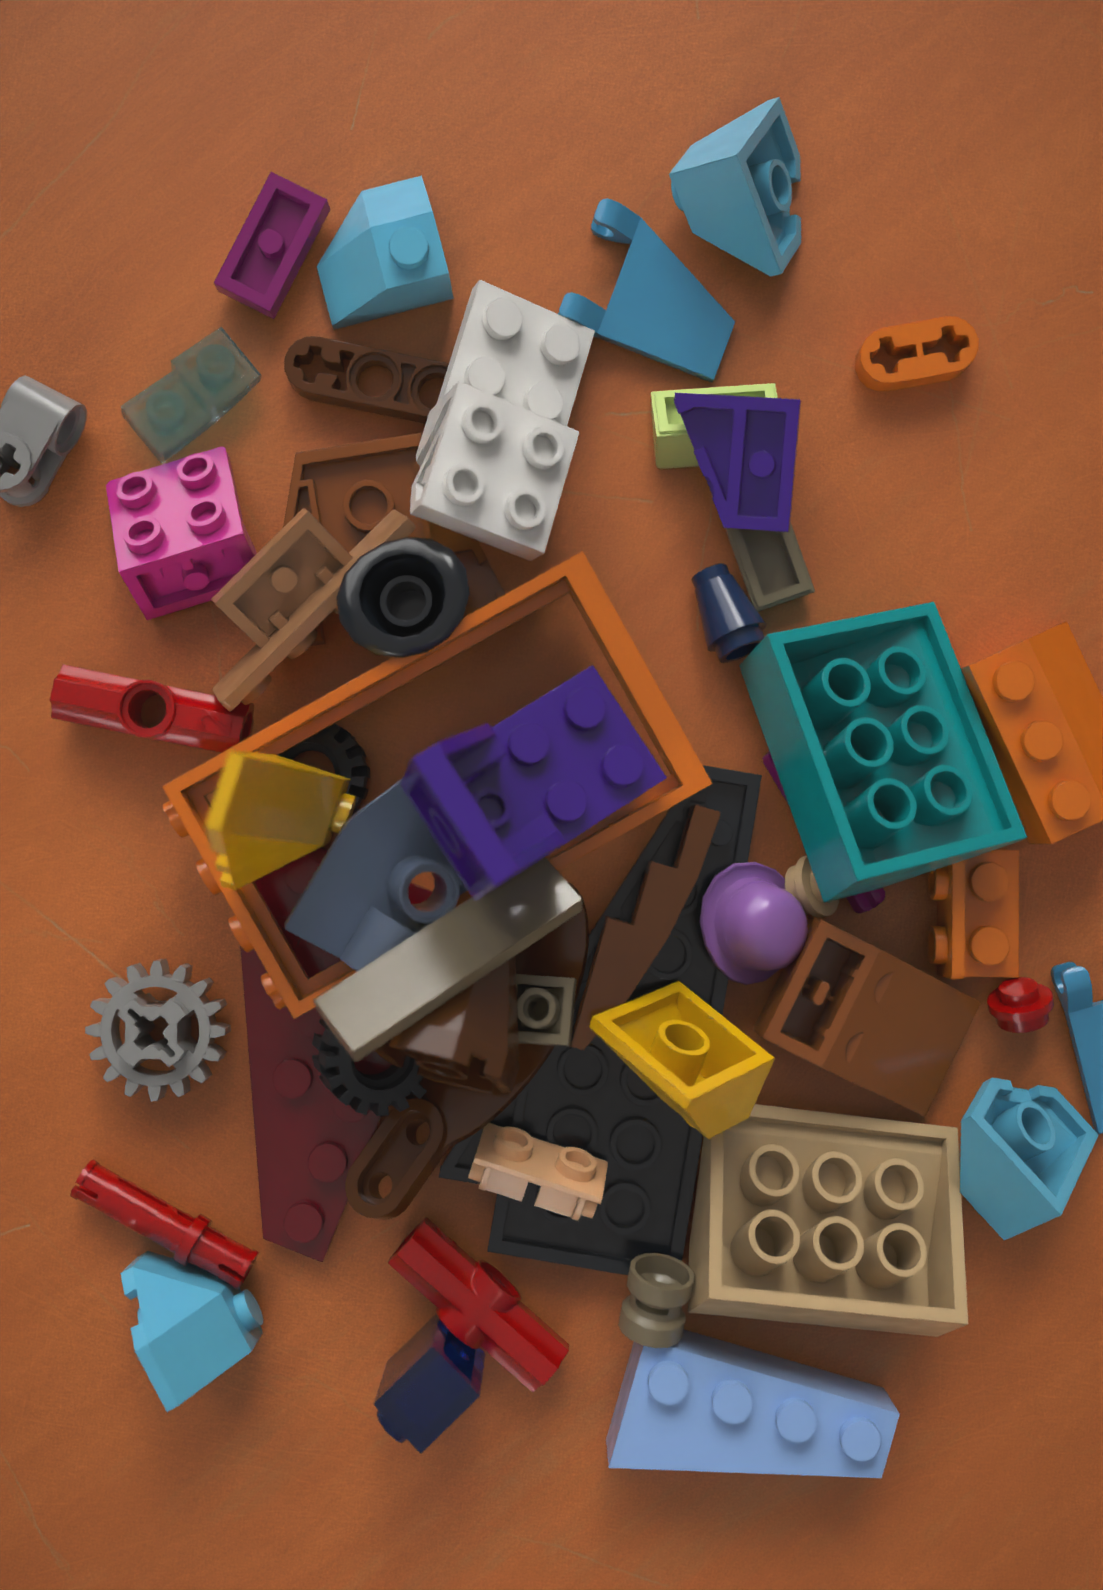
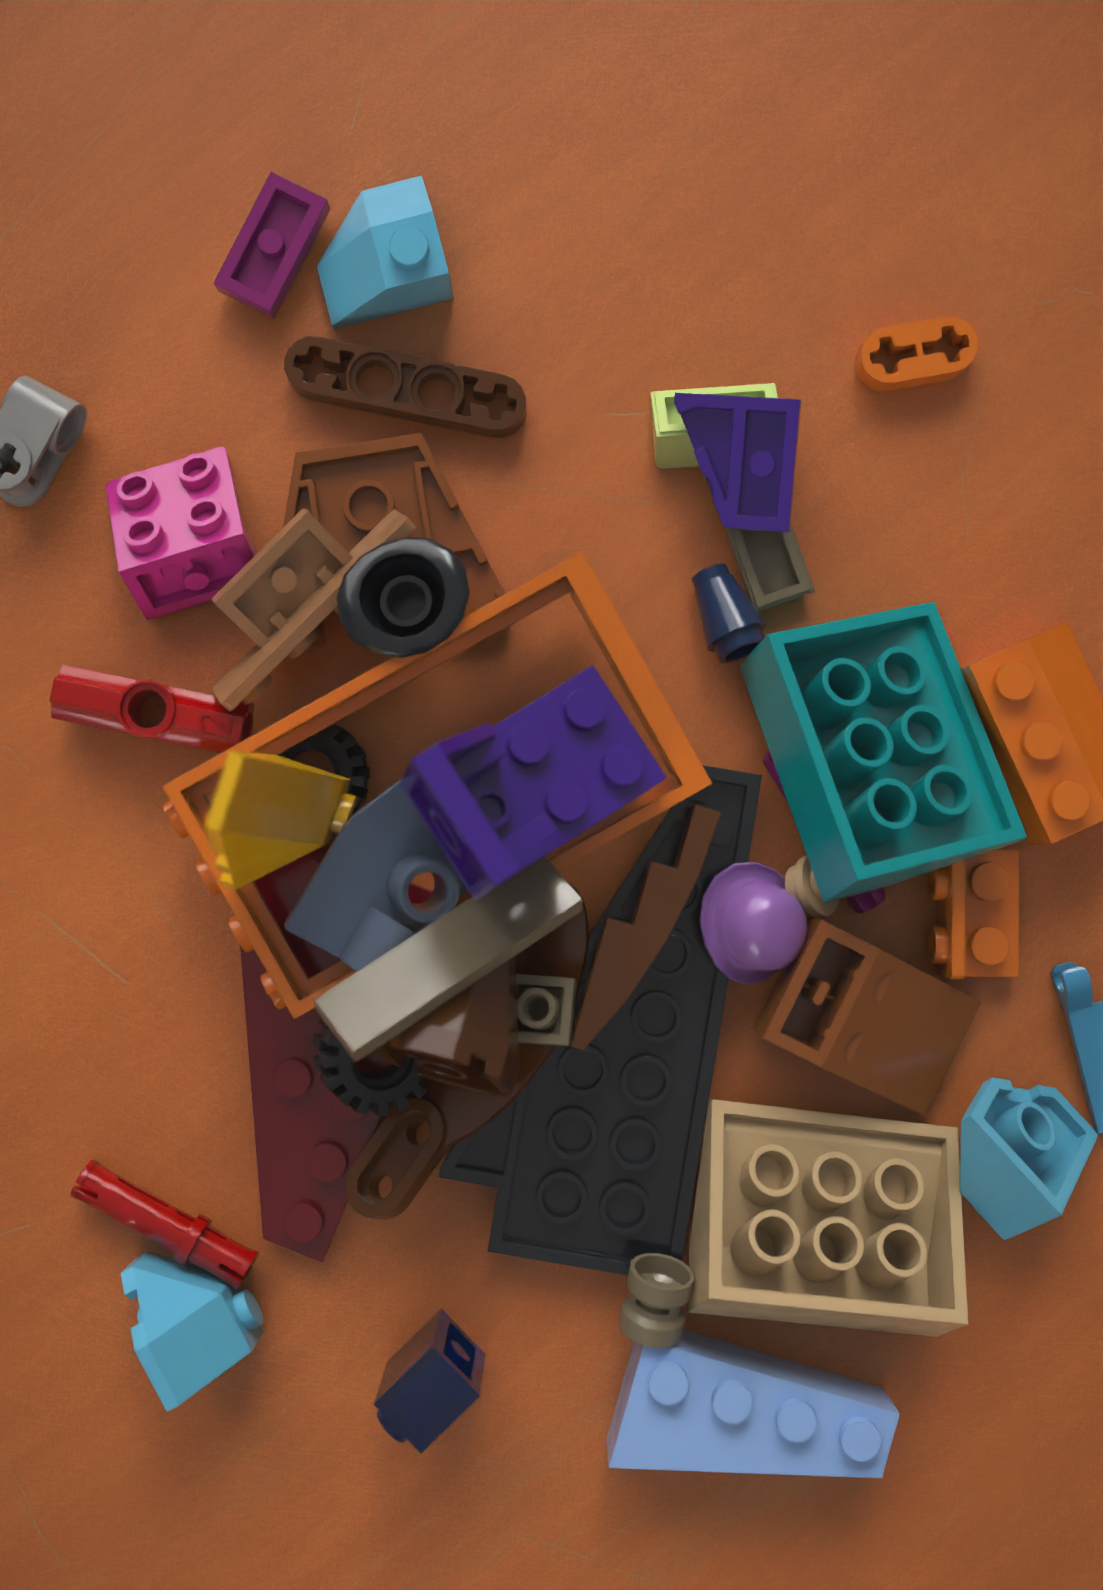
(138, 1013): light grey gear -> none
(192, 397): clear light blue slope -> none
(479, 1305): red piece -> none
(500, 429): white piece -> none
(567, 1176): light nougat hinge -> none
(655, 302): dark azure flag -> none
(688, 1056): yellow slope -> none
(741, 189): medium azure slope -> none
(1020, 1005): red plate -> none

